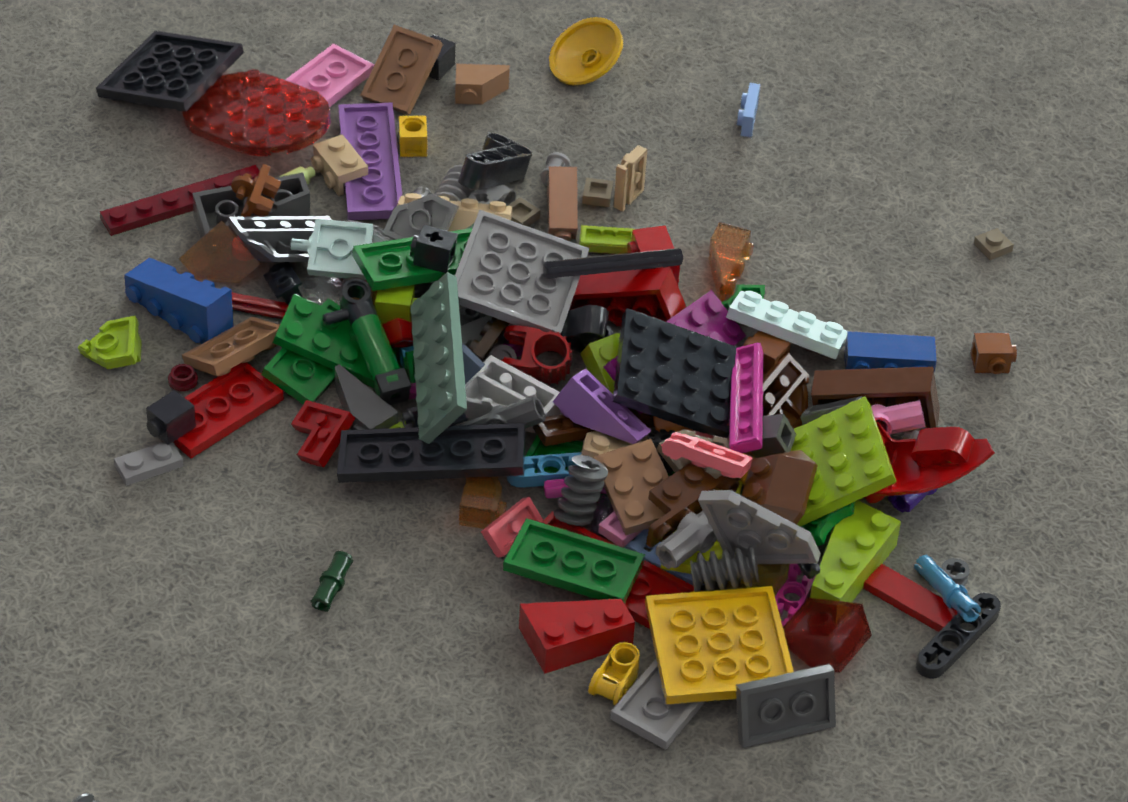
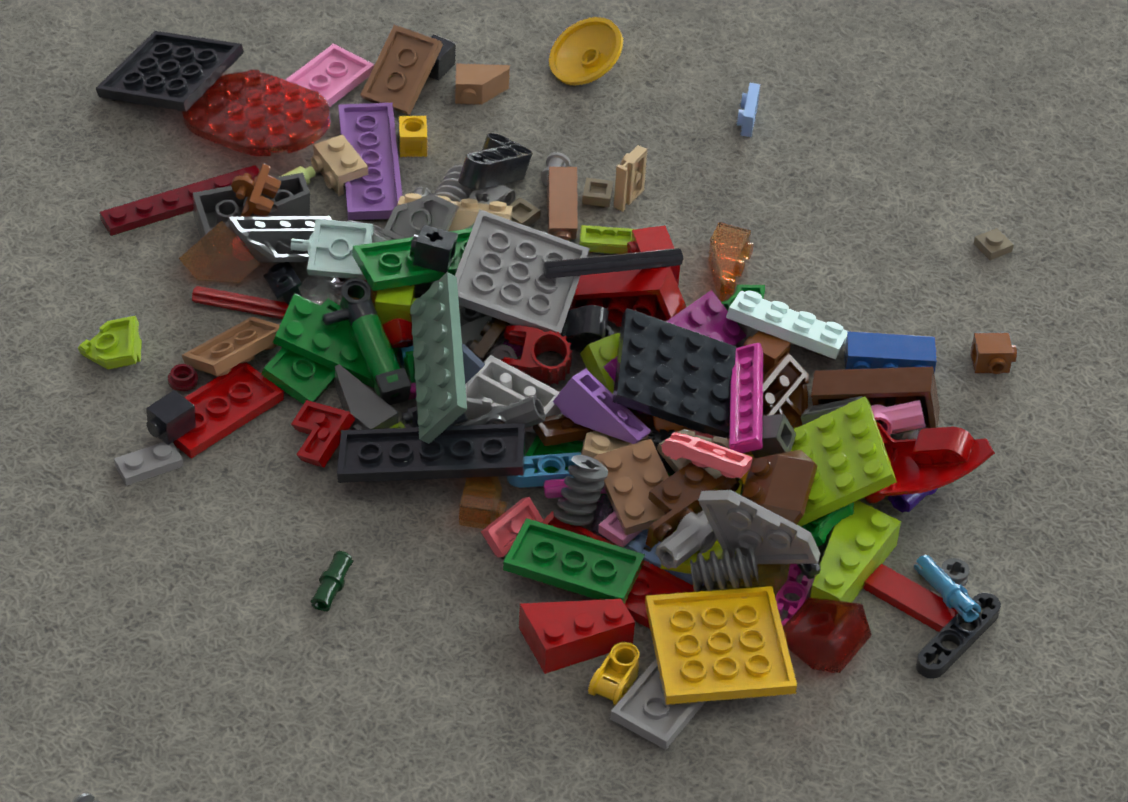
(181, 300): blue wedge -> none
(786, 705): dark grey plate -> none

